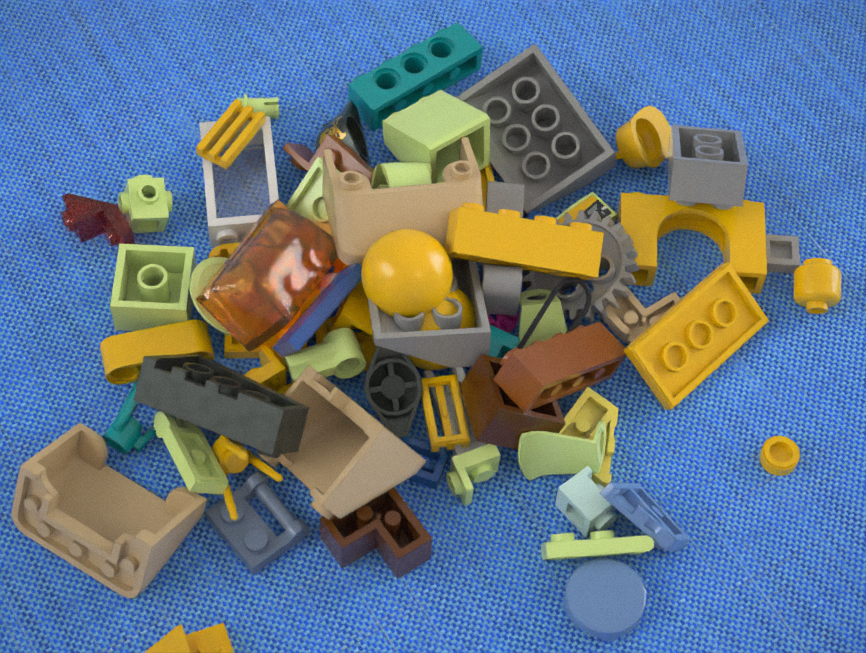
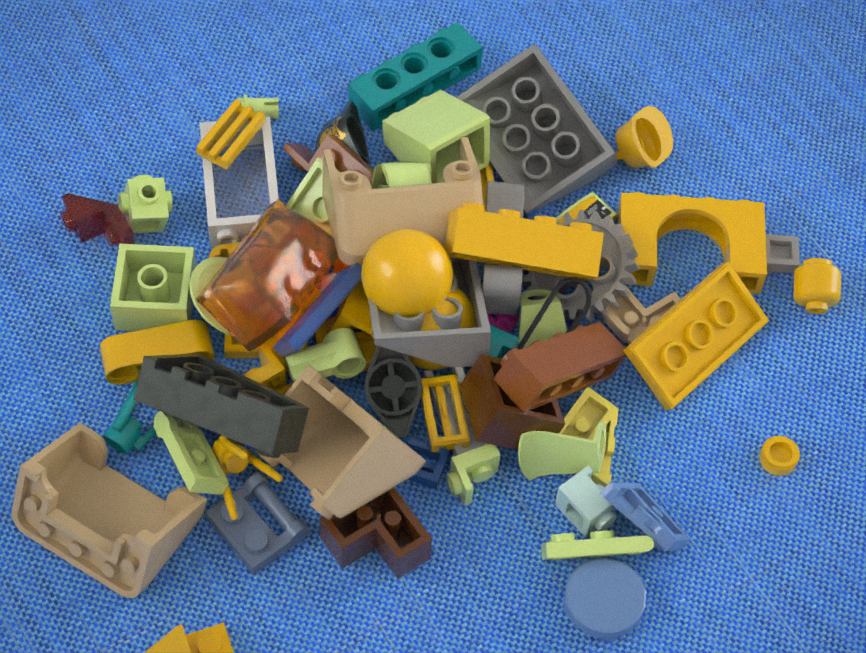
(706, 166): light grey brick -> none

